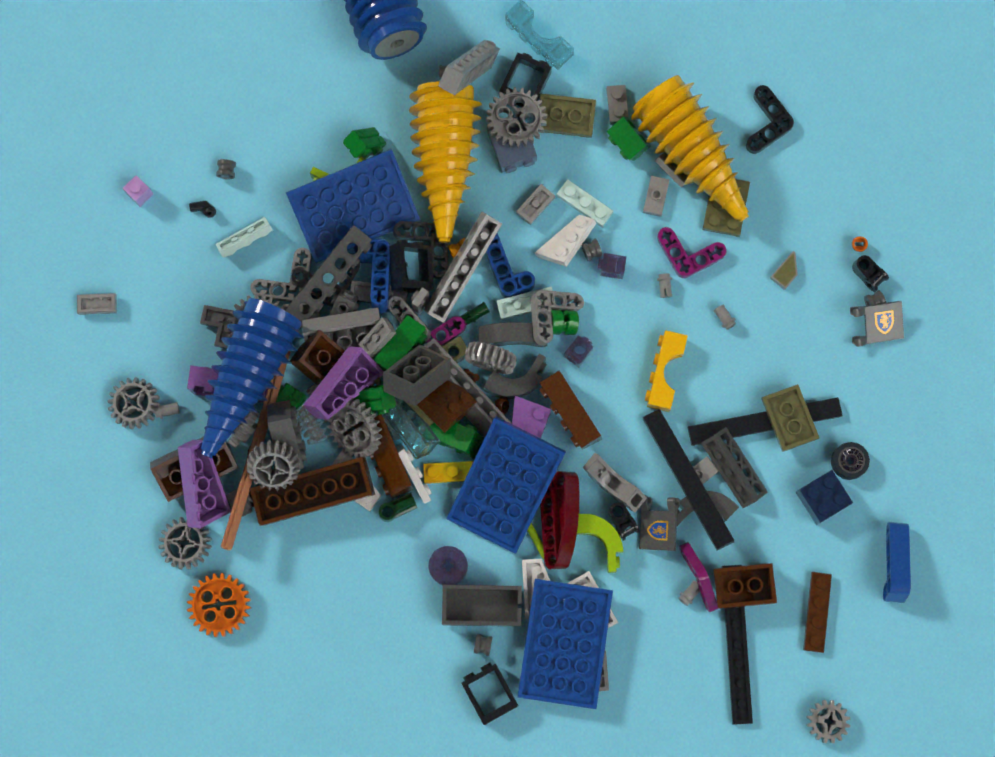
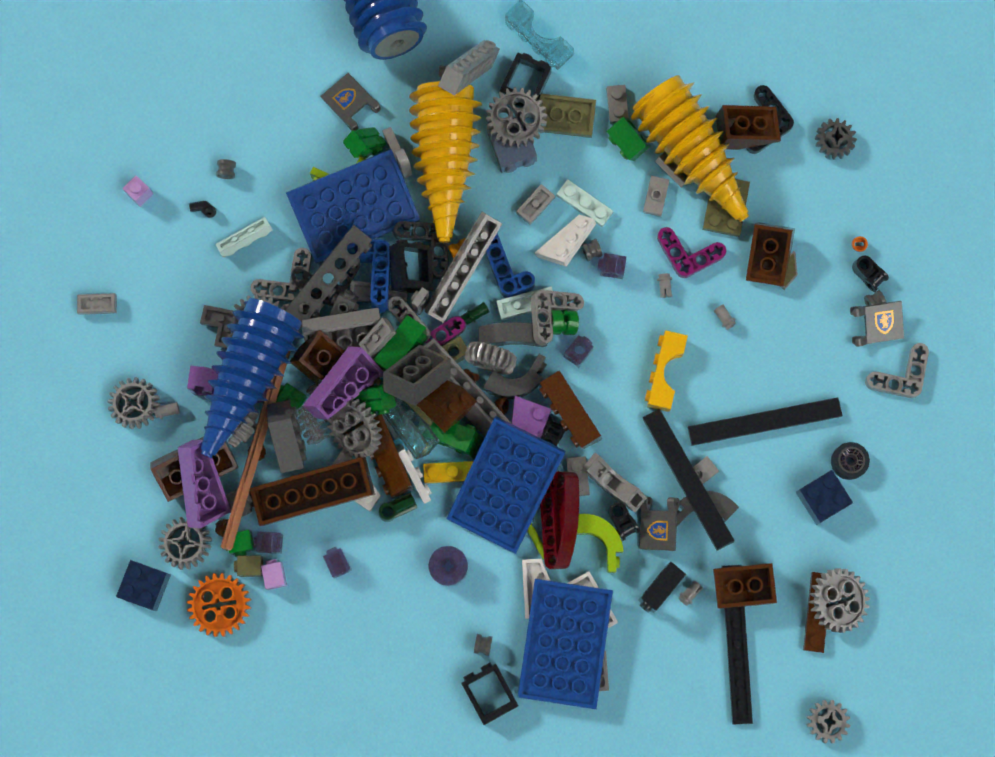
(143, 585): none -> dark blue brick
(221, 527): none -> reddish brown piece
(242, 544): none -> green brick
(248, 566): none -> olive brick
(261, 461): light grey gear -> none
(268, 542): none -> clear purple brick
(273, 574): none -> lavender brick
(337, 562): none -> clear purple brick
(347, 99): none -> dark grey flag
(400, 155): none -> light grey beam
(481, 605): dark grey piece -> none
(553, 432): none -> black piece
(576, 465): none -> light grey plate
(661, 587): none -> black window
(701, 576): magenta beam -> none
(733, 469): dark grey fence -> none
(747, 126): none -> reddish brown slope
(770, 254): none -> reddish brown slope
(790, 418): olive plate -> none
(834, 583): none -> light grey gear
(841, 133): none -> dark grey gear
(898, 563): blue beam -> none
(909, 378): none -> light grey beam

